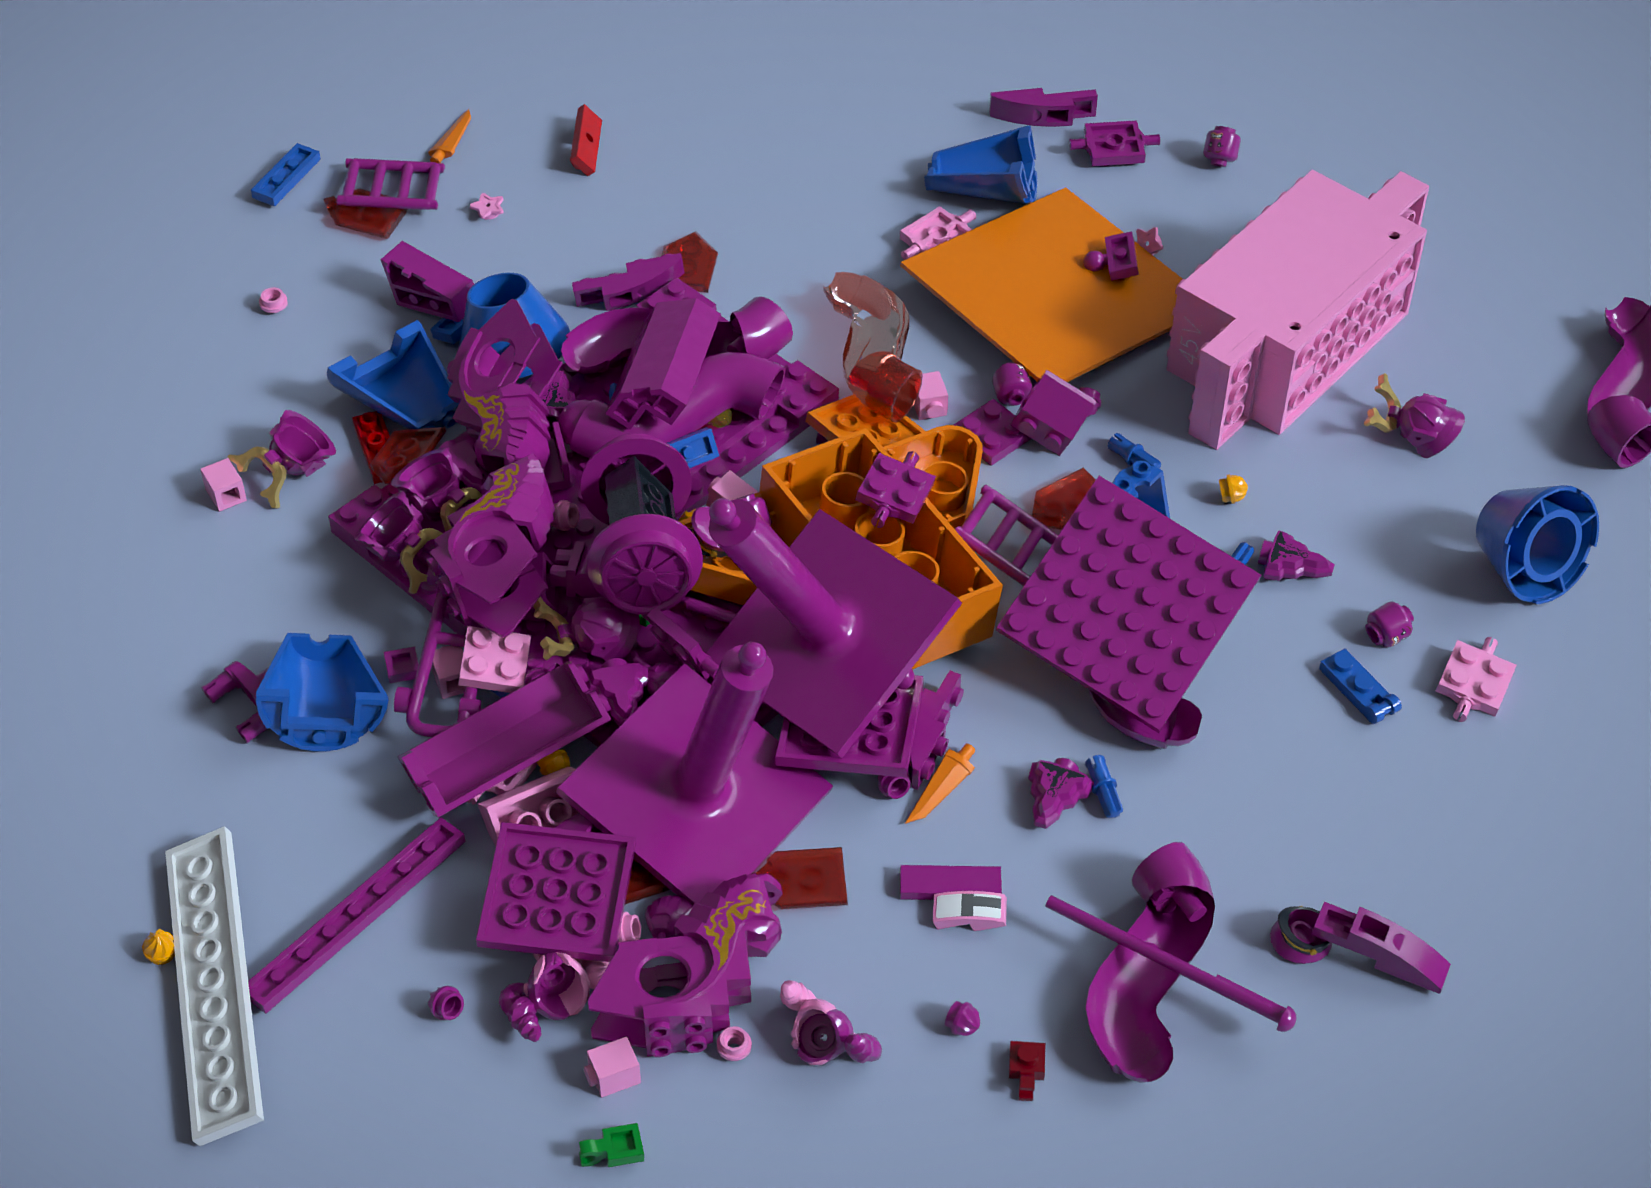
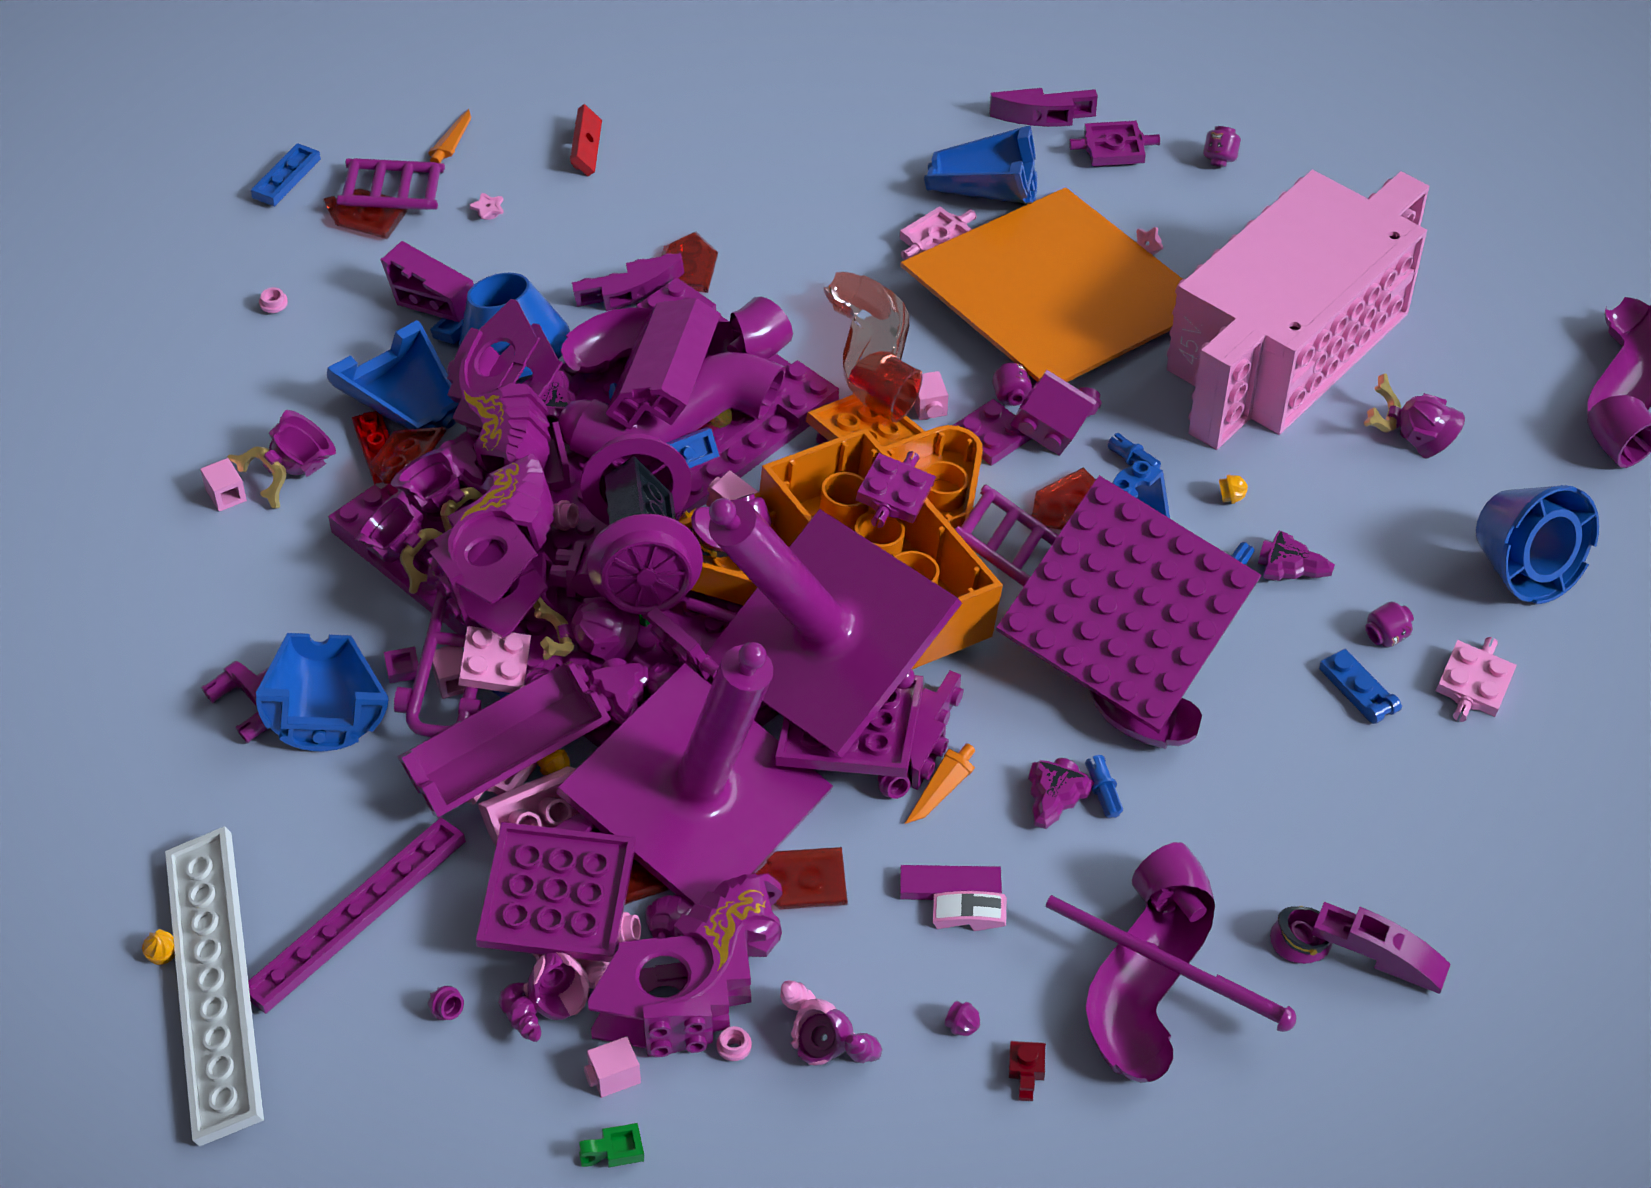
(1119, 257): magenta plate -> none

